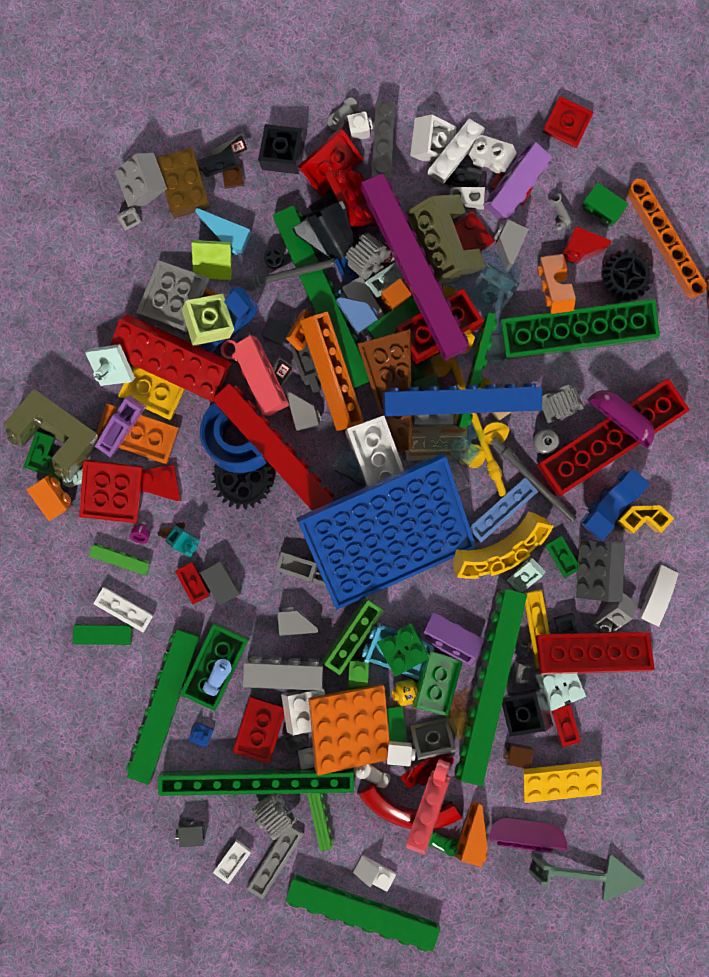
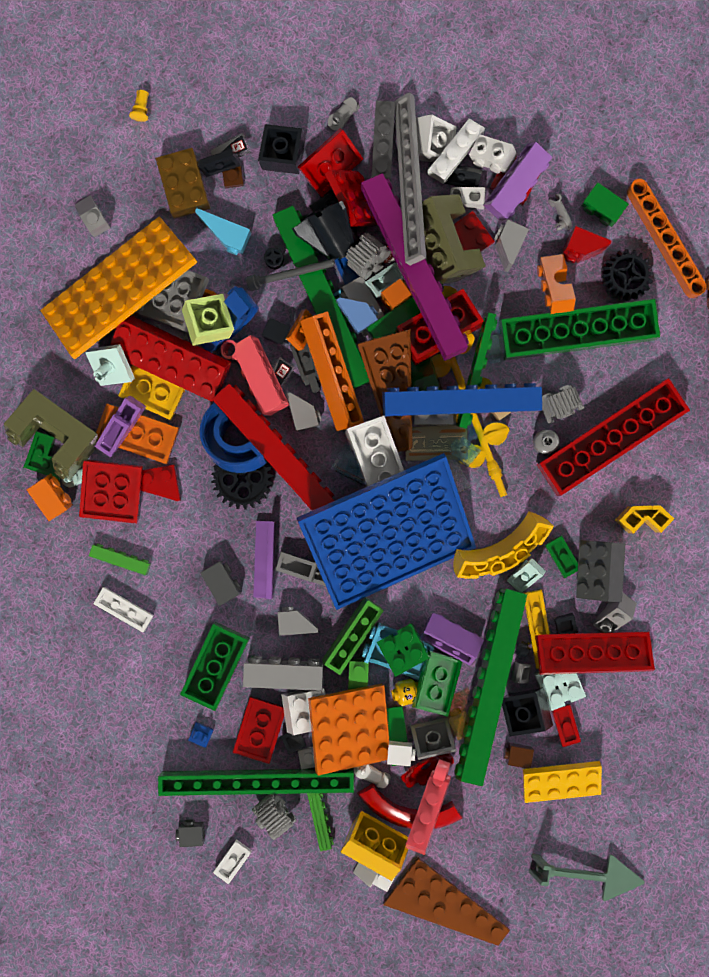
(92, 216): none -> light grey slope
(102, 634): green tile -> none
(117, 287): none -> light orange plate
(129, 218): light grey slope -> none
(139, 109): none -> yellow pin
(140, 179): light grey brick -> none
(140, 534): magenta tile -> none
(163, 706): green brick -> none
(166, 531): reddish brown piece -> none
(182, 541): teal brick -> none
(192, 583): red plate -> none
(212, 259): lime tile -> none
(218, 675): light blue piece -> none
(264, 559): none -> medium lavender fence
(274, 862): light grey tile -> none
(359, 126): white brick -> none
(362, 913): green brick -> none
(376, 845): none -> yellow brick
(410, 180): none -> light grey plate
(435, 899): none -> dark orange wing
(444, 843): green piece -> none
(473, 841): orange slope -> none
(492, 290): clear light blue slope -> none
(503, 509): medium blue plate -> none
(507, 454): dark grey bar -> none
(527, 835): magenta brick -> none
(568, 122): red plate -> none
(613, 502): blue brick -> none
(624, 416): magenta brick -> none
(658, 596): white slope -> none

